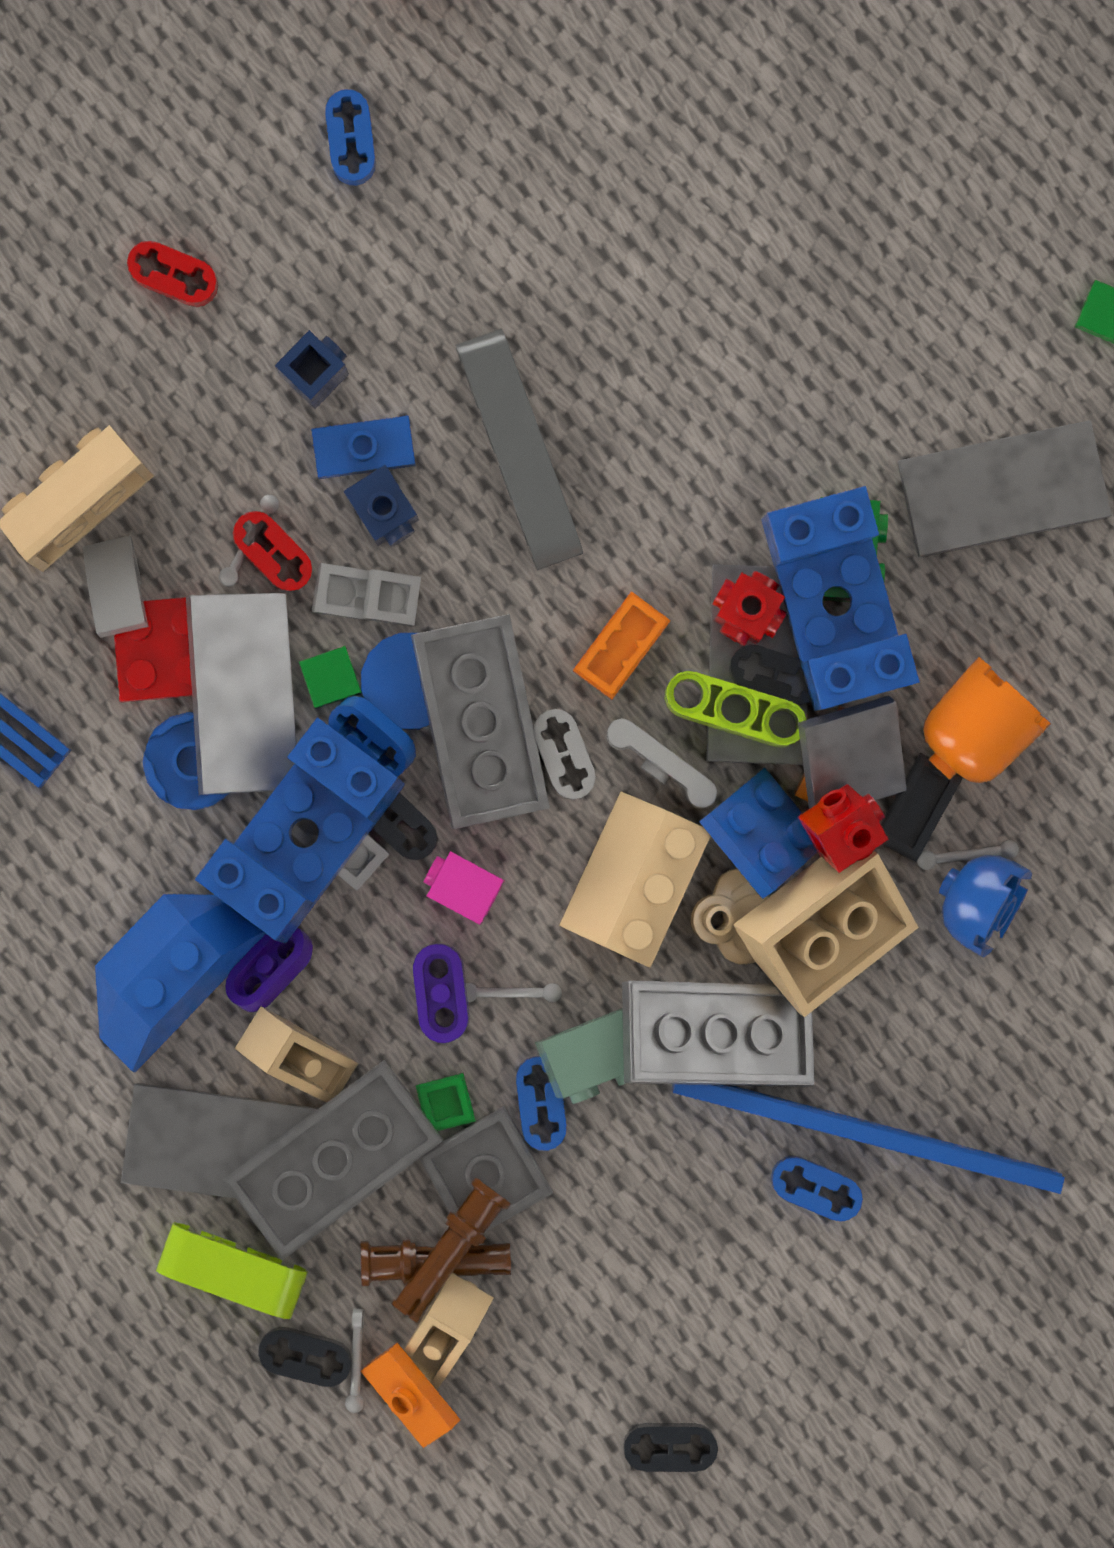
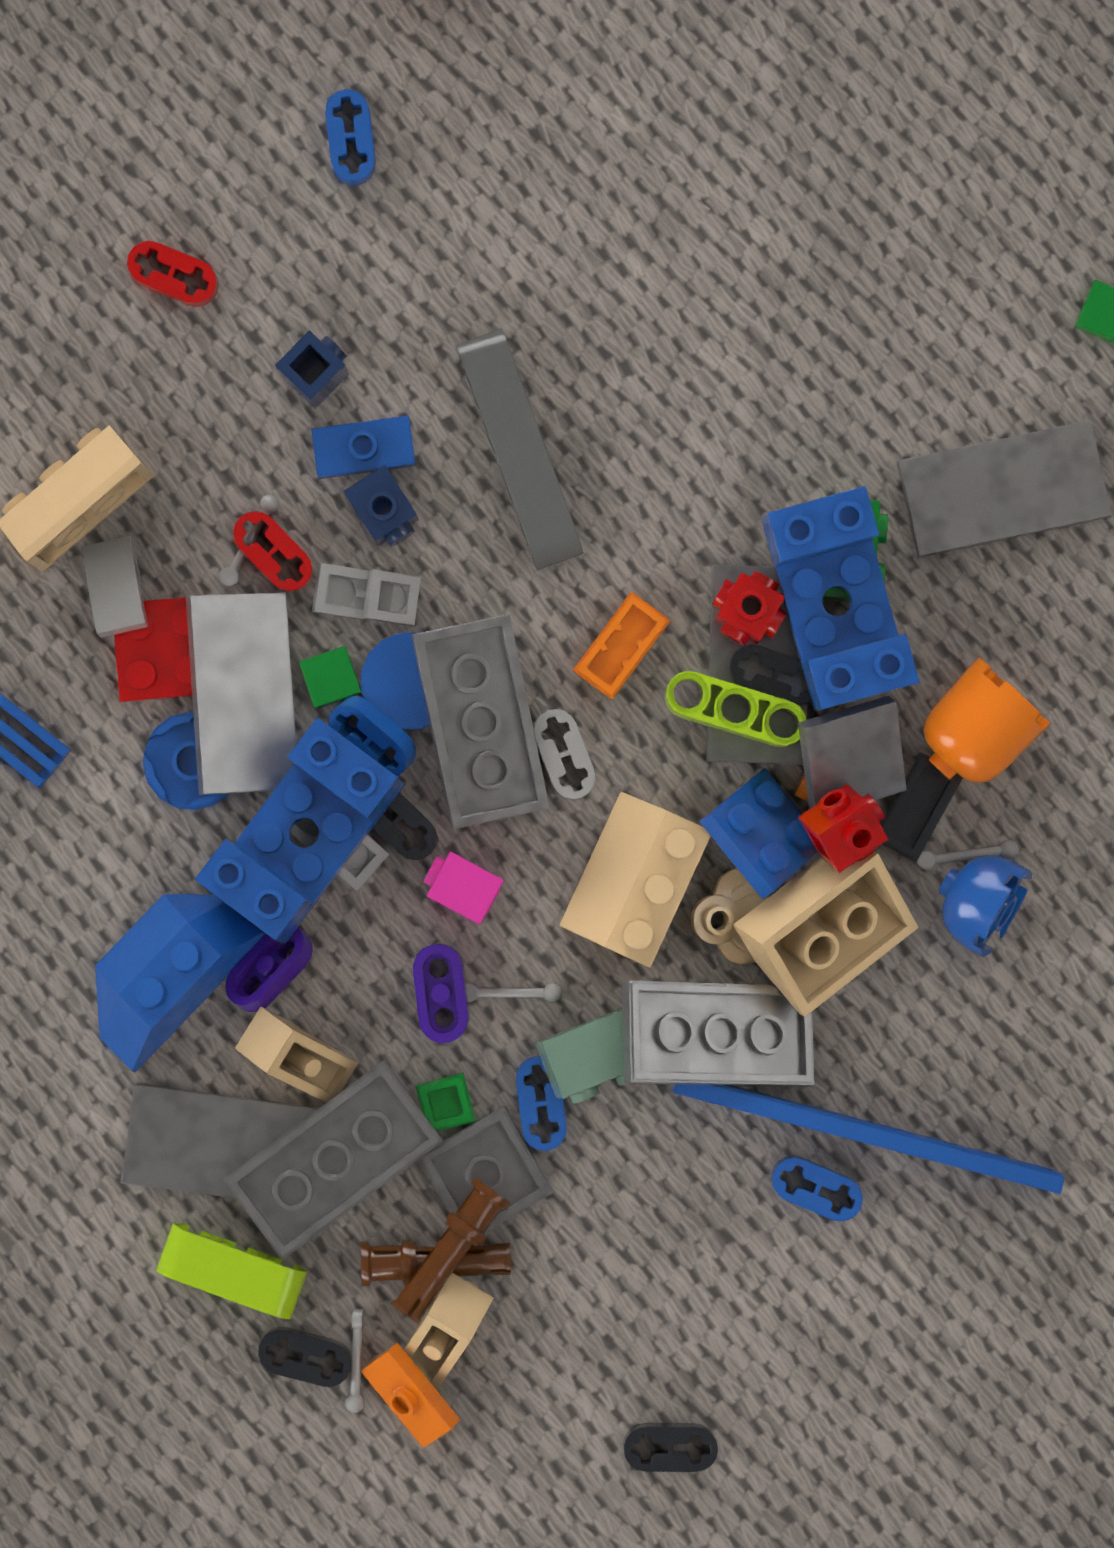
(662, 763): light grey plate -> none

